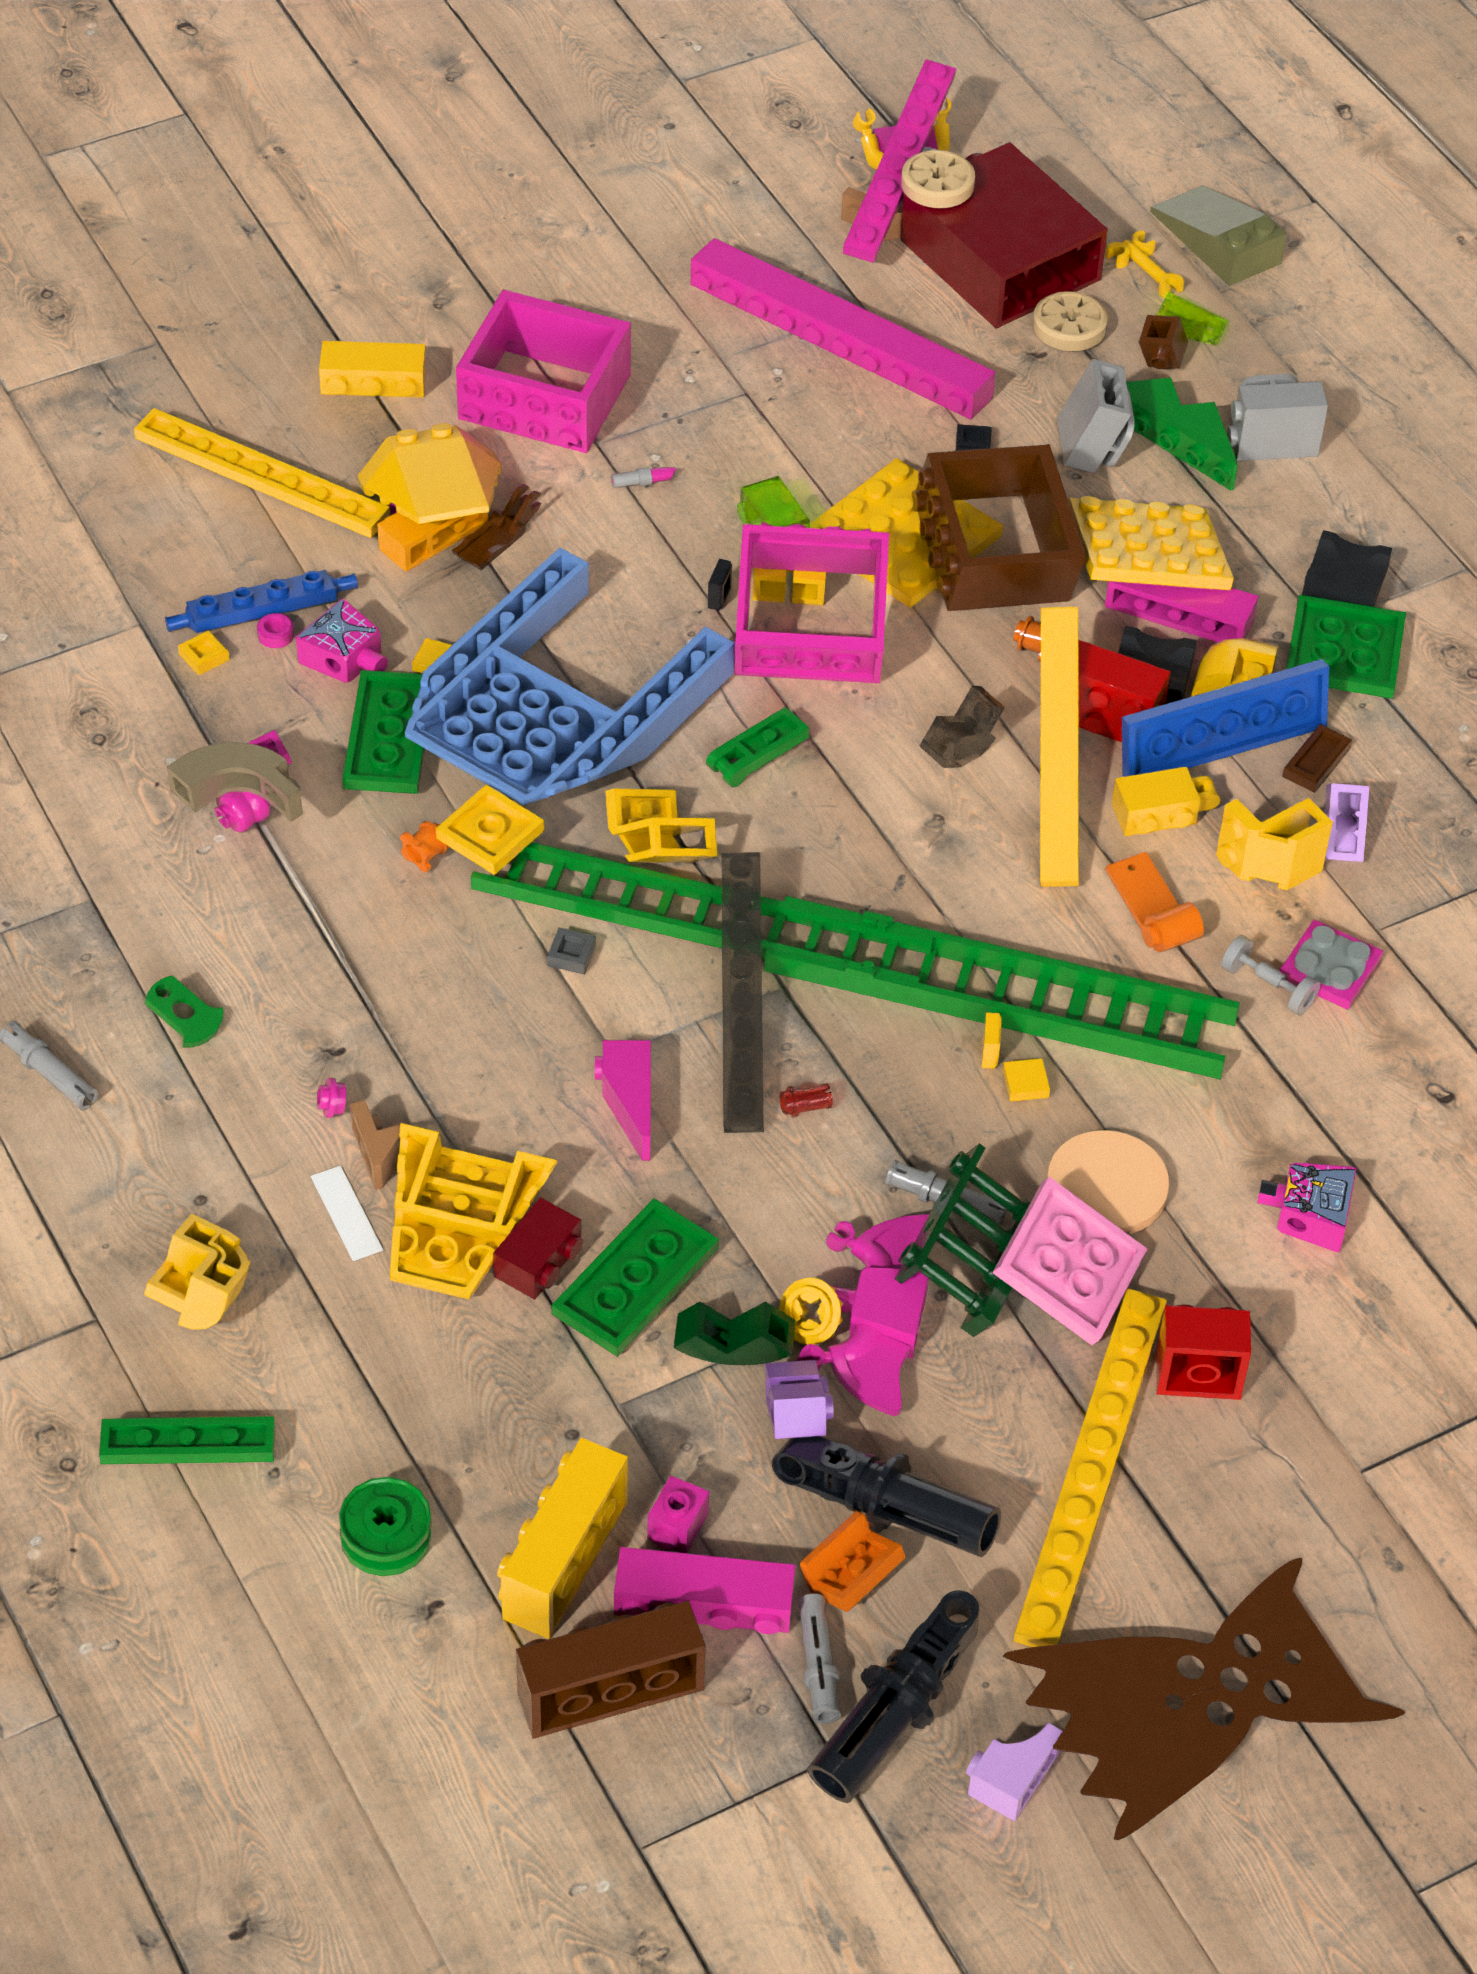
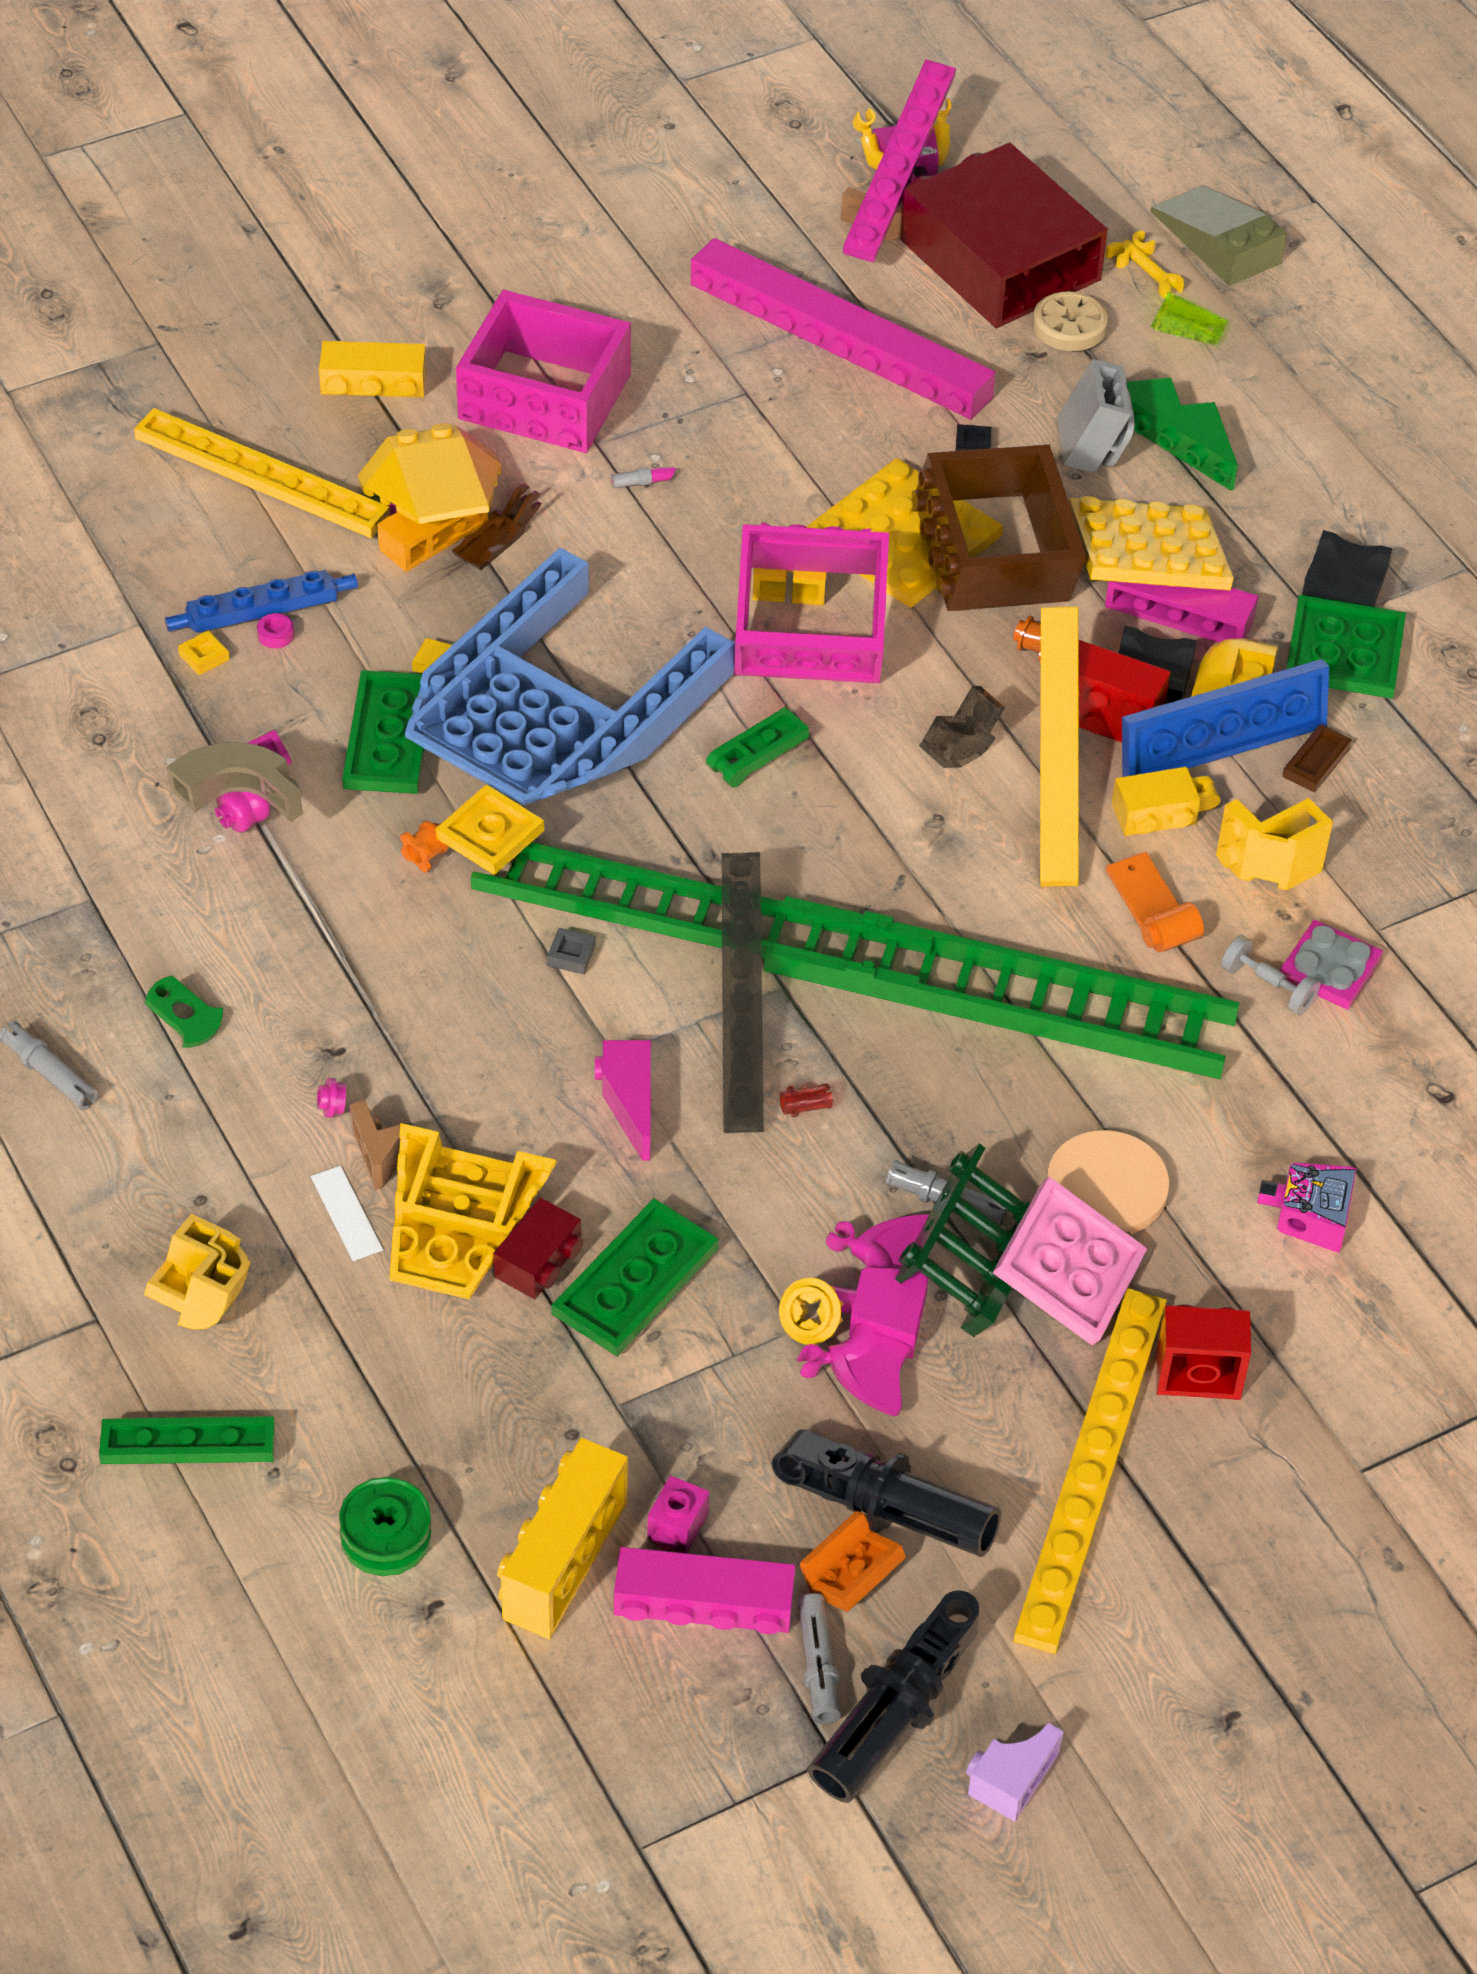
(341, 644): dark pink torso -> none
(610, 1668): reddish brown brick -> none
(649, 821): yellow piece -> none
(719, 584): black tile -> none
(749, 1339): dark green brick -> none
(770, 503): clear neon green brick -> none
(797, 1399): medium lavender brick -> none
(938, 179): tan wheel -> none
(991, 1040): yellow tile -> none
(1026, 1079): yellow tile -> none
(1160, 1753): reddish brown piece -> none
(1163, 341): reddish brown brick -> none
(1277, 418): light grey brick -> none
(1348, 810): lavender arch -> none

